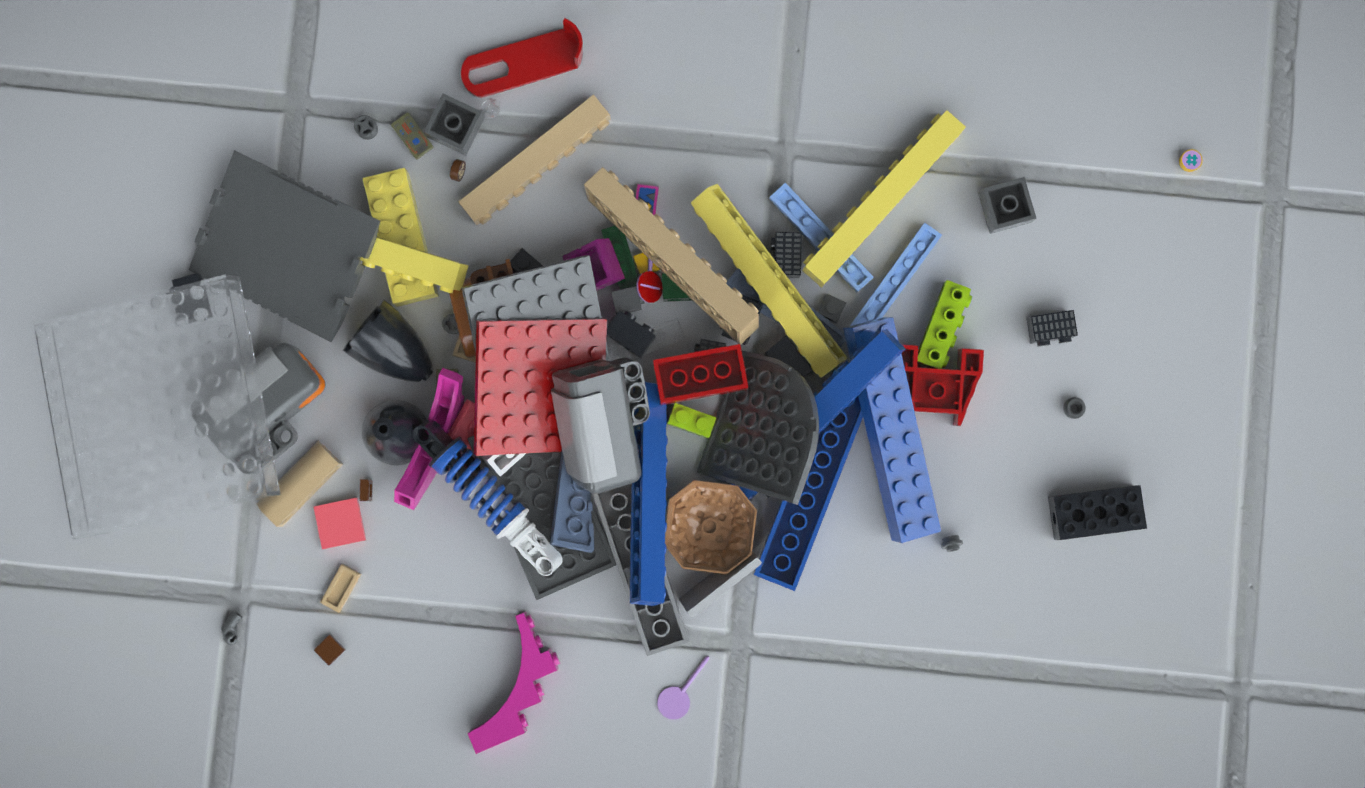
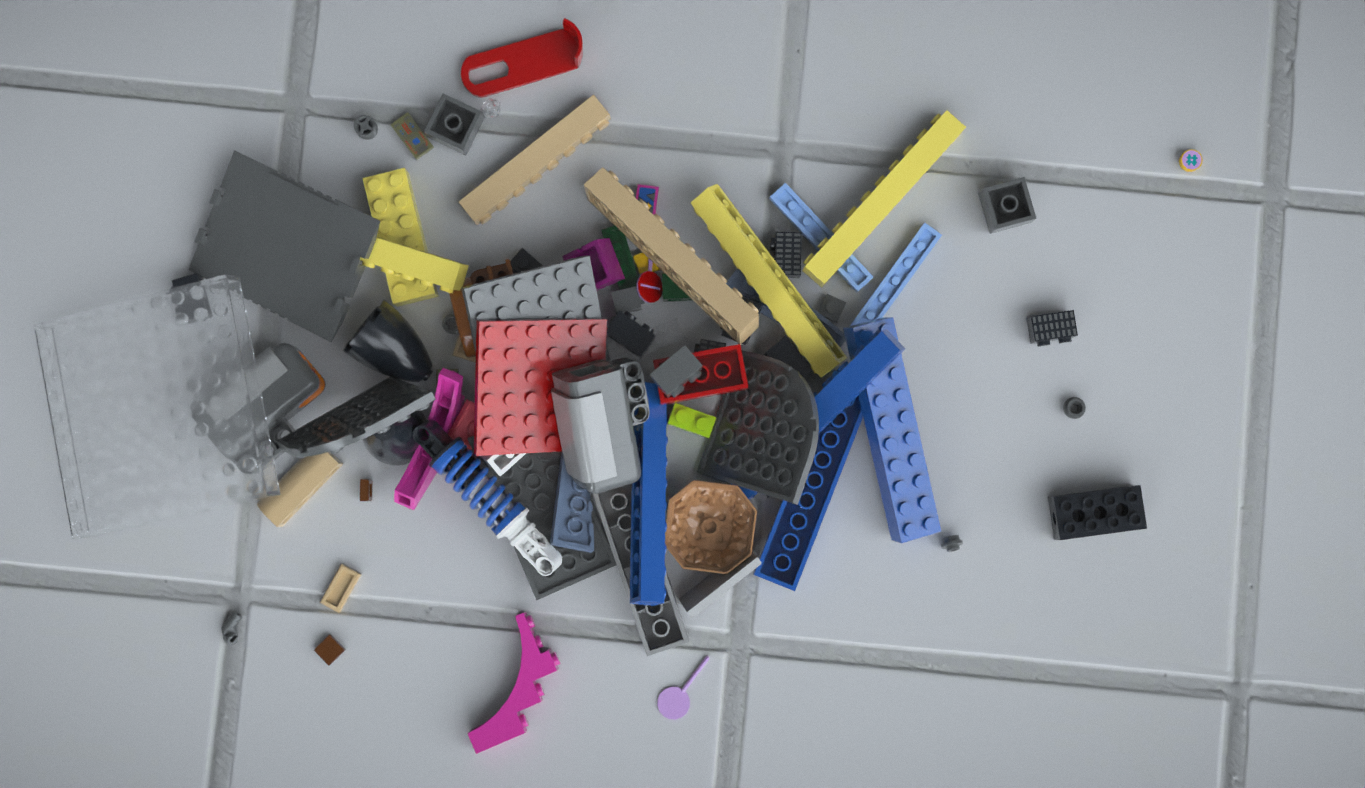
(339, 523): coral tile -> none
(357, 418): none -> dark grey plate
(457, 170): reddish brown tile -> none
(676, 372): none -> dark grey brick
(943, 324): lime brick -> none
(943, 388): red wedge -> none

